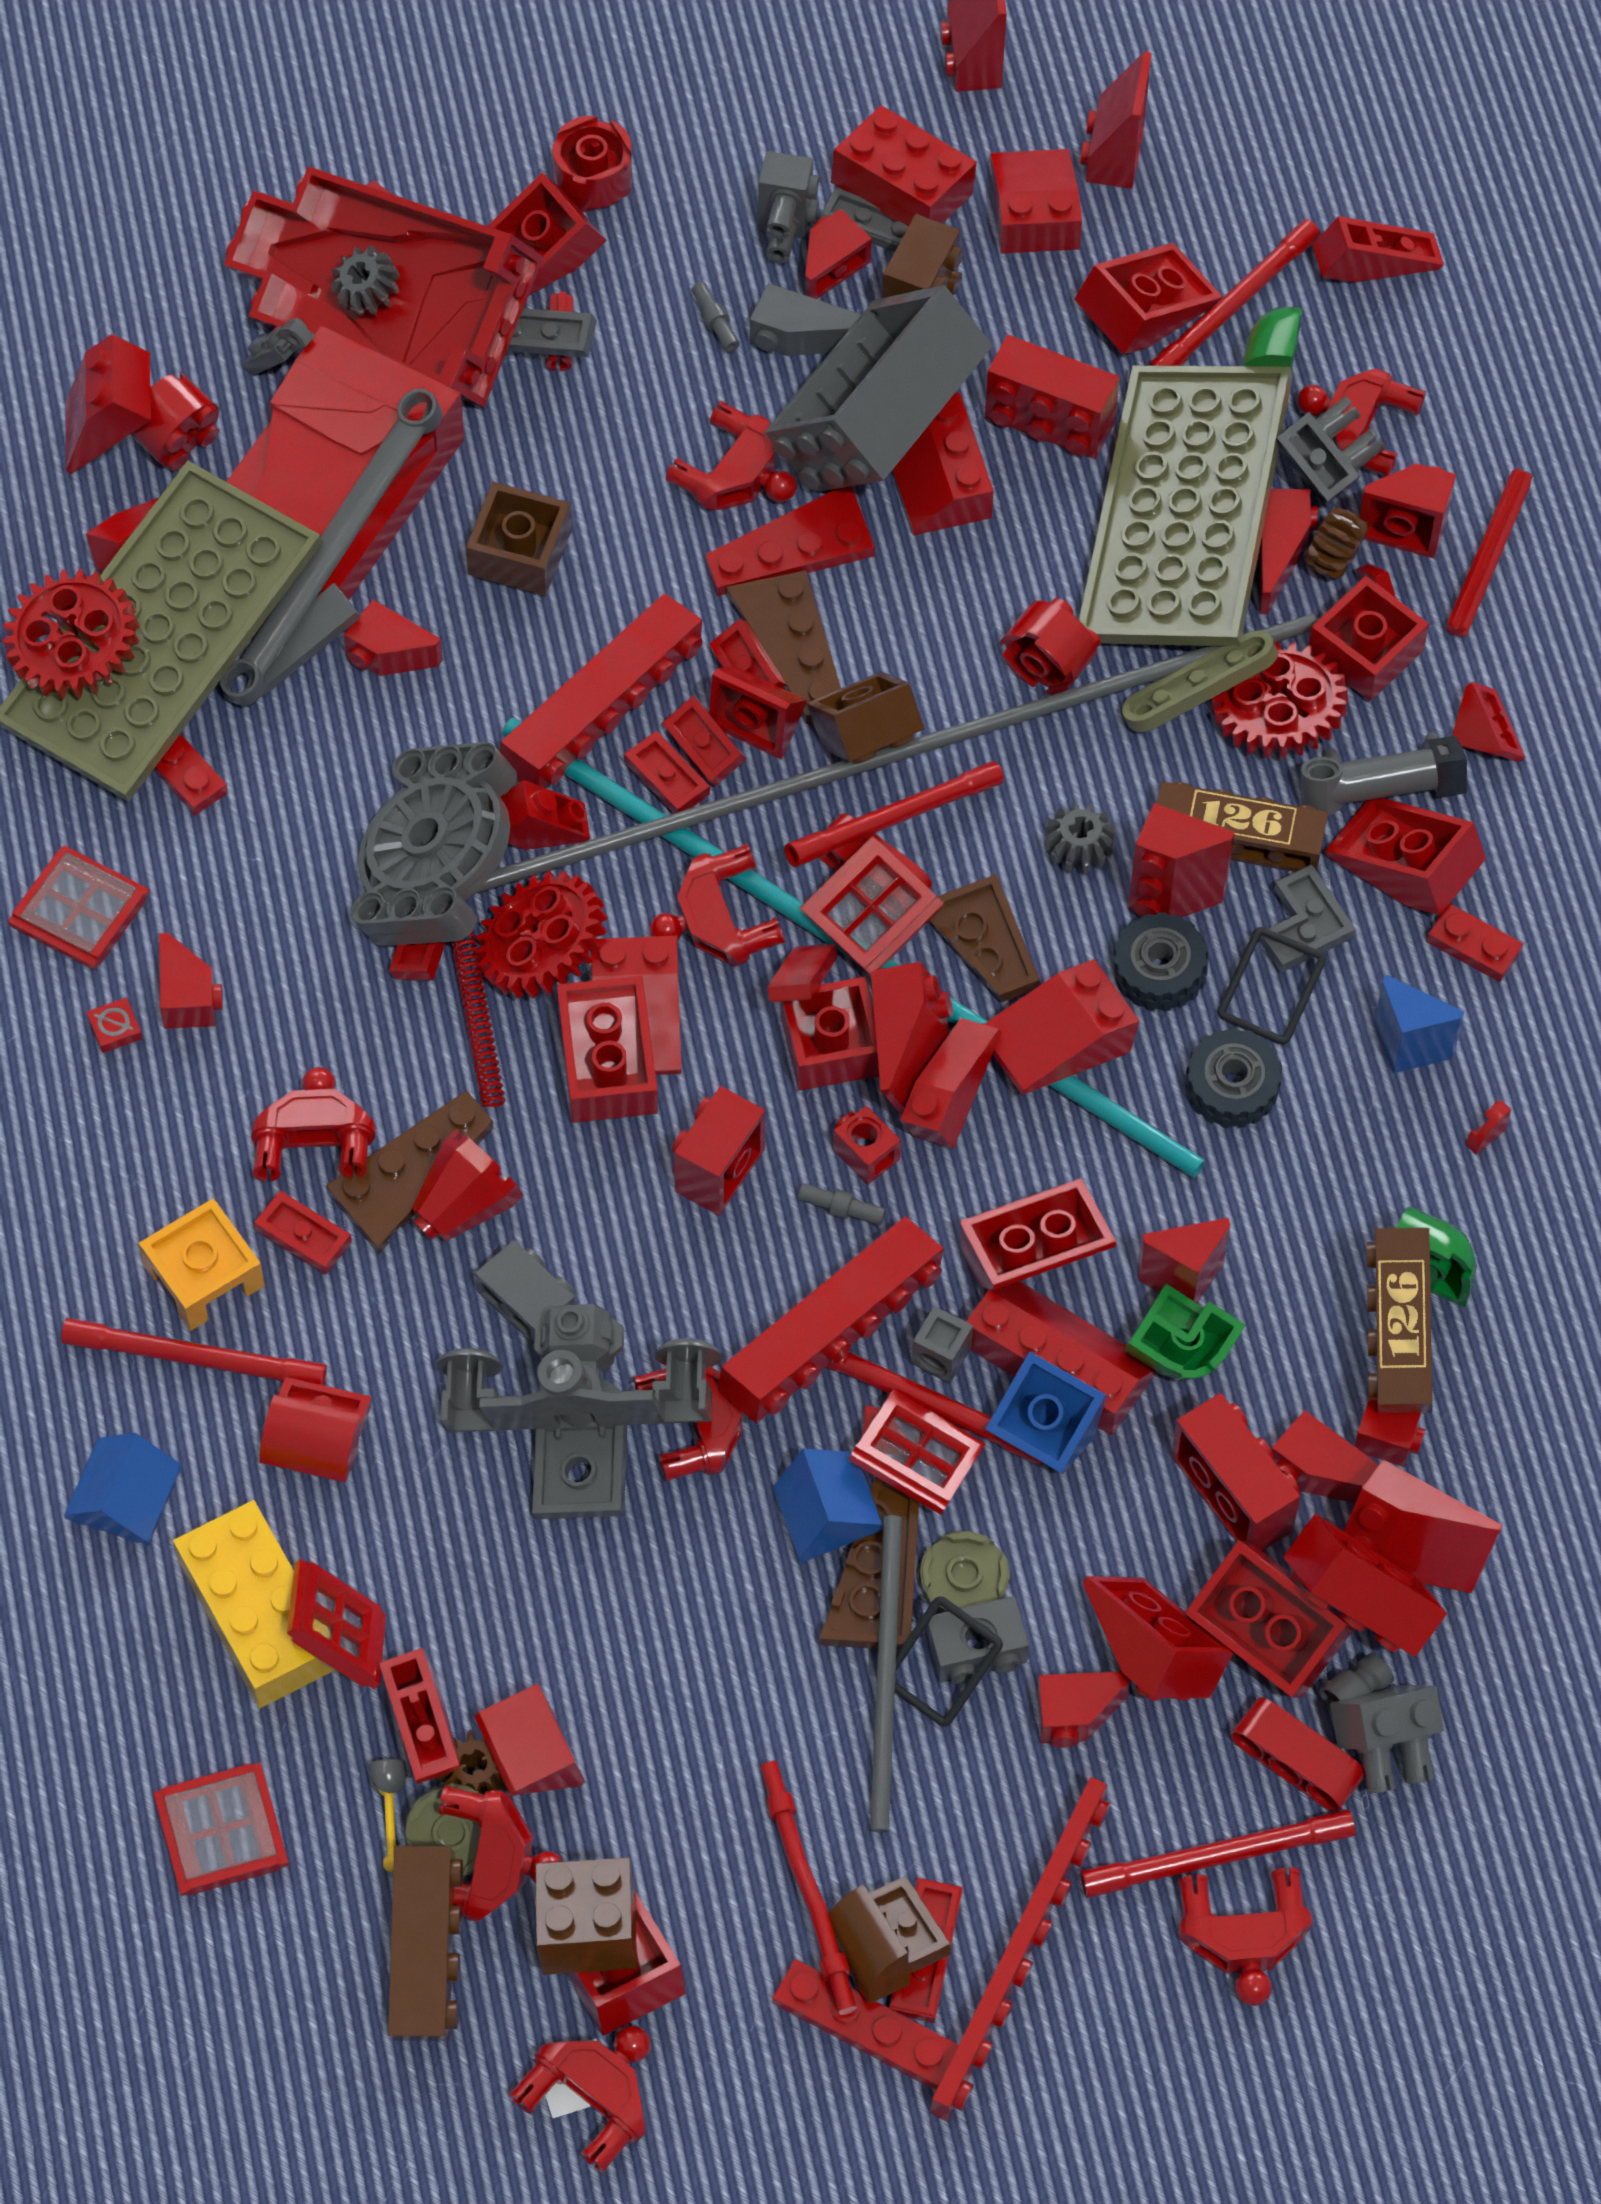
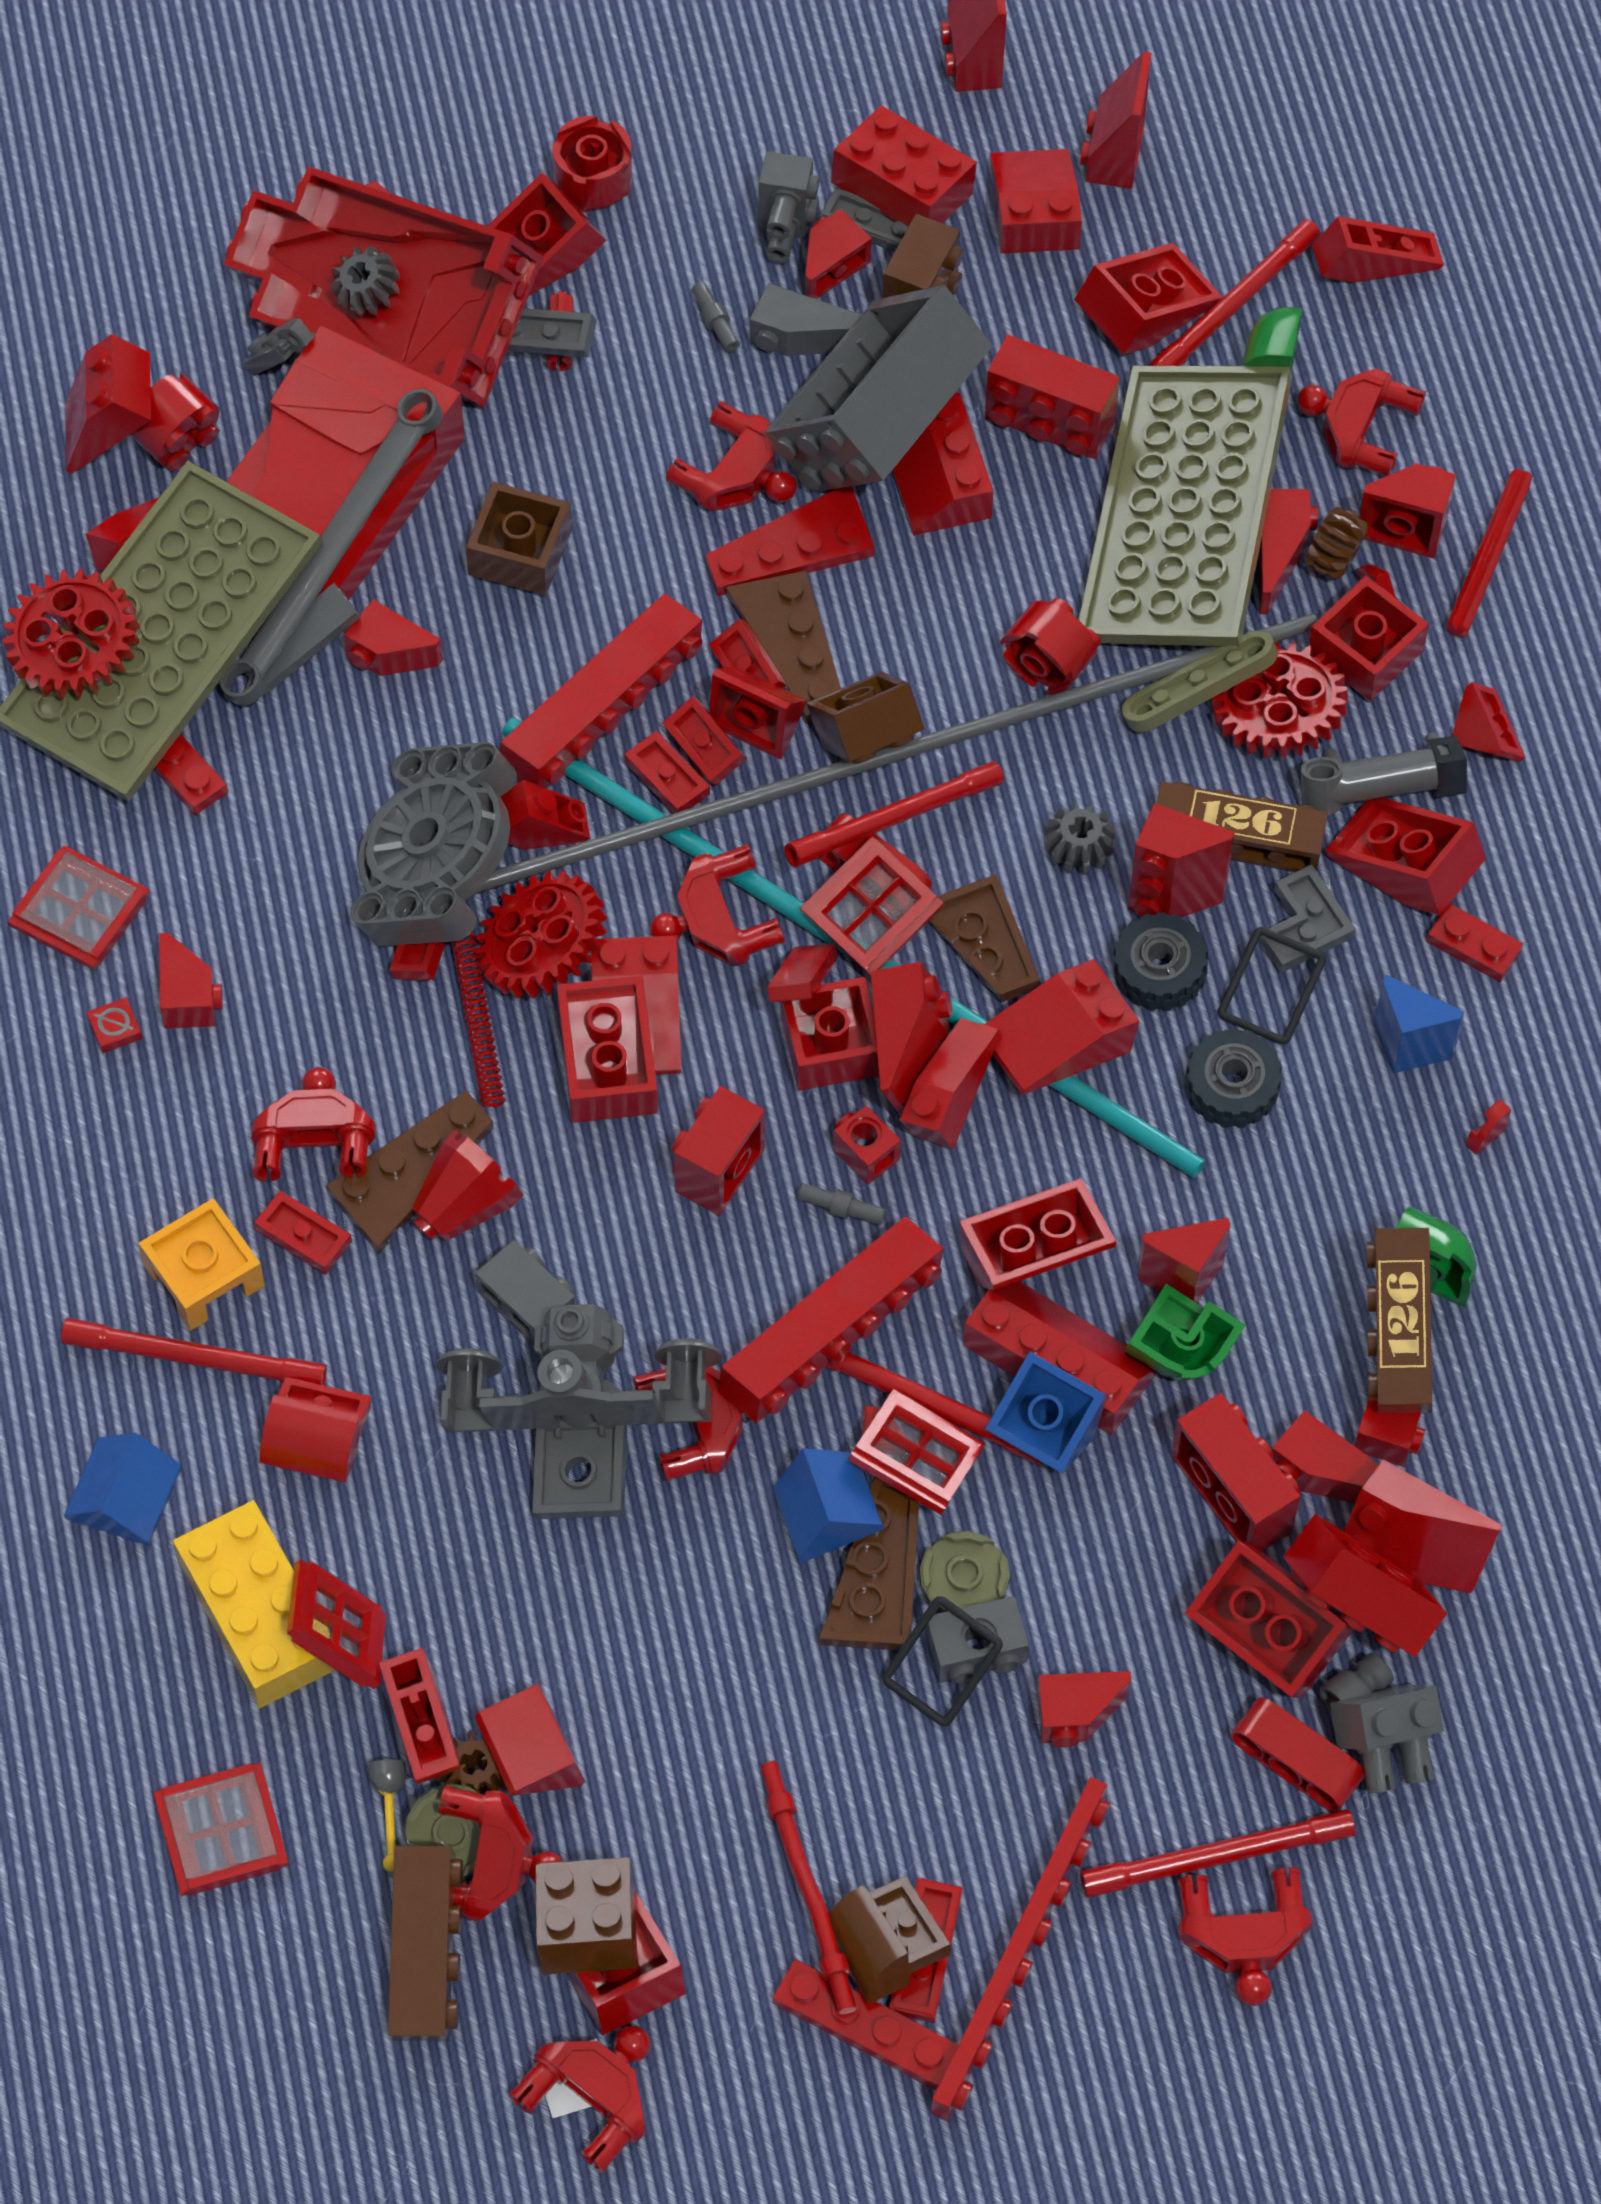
(886, 1674): dark grey piece -> none
(942, 1344): dark grey brick -> none
(1156, 1639): red slope -> none
(1318, 460): dark grey brick -> none

